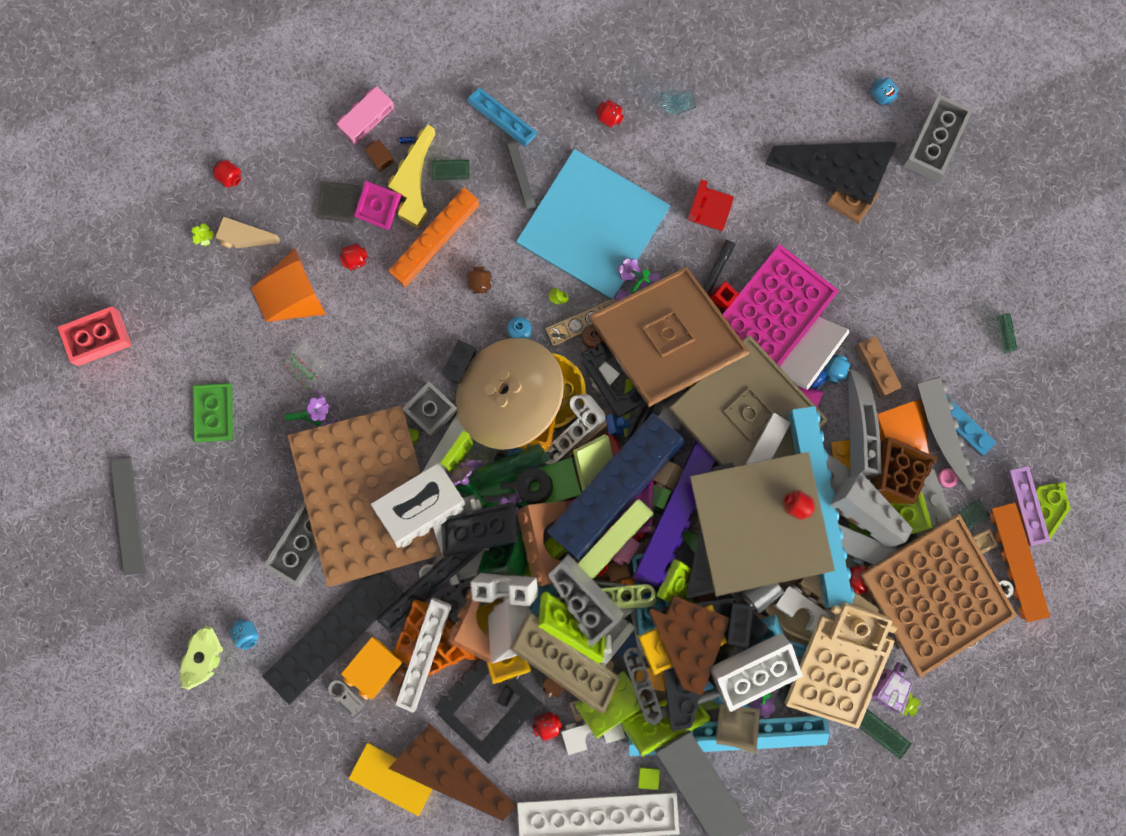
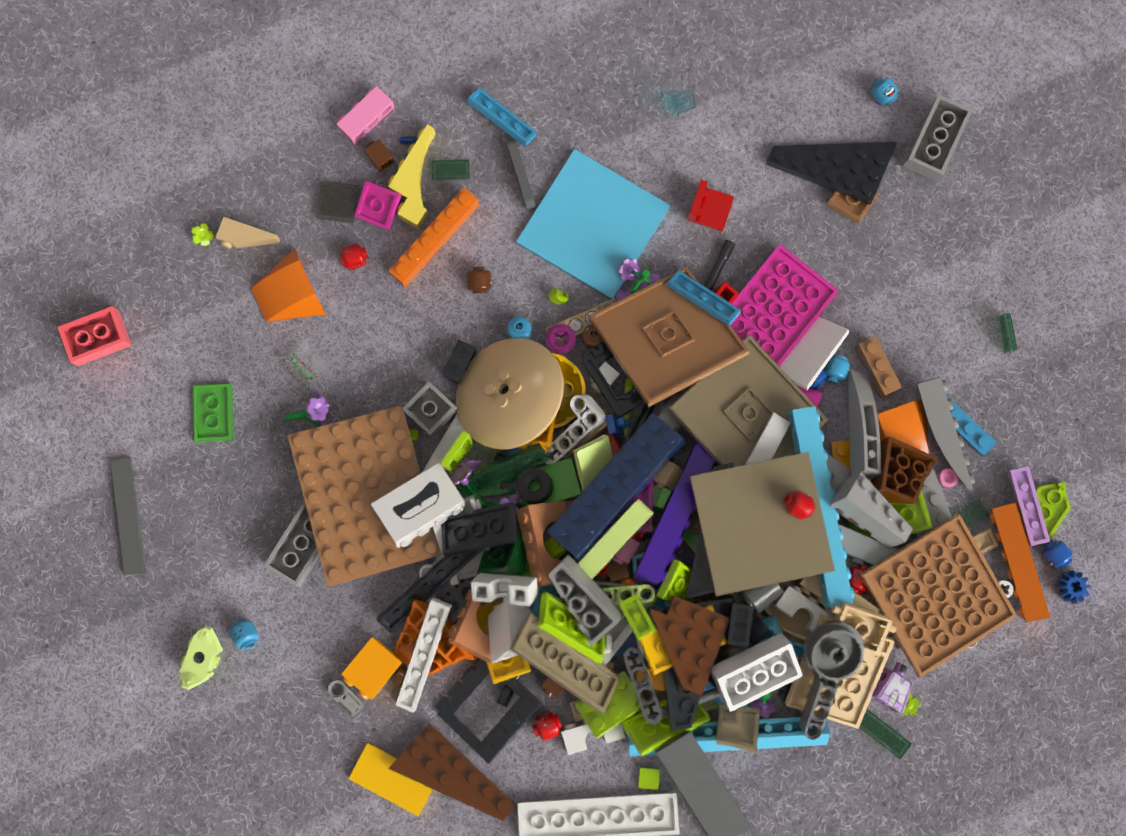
(227, 173): red head -> none
(331, 636): black plate -> none
(560, 330): none -> magenta gear
(609, 113): red head -> none
(637, 617): none -> lime plate
(703, 298): none -> dark azure tile
(828, 669): none -> dark grey beam
(1057, 554): none -> blue head
(1078, 583): none -> blue gear

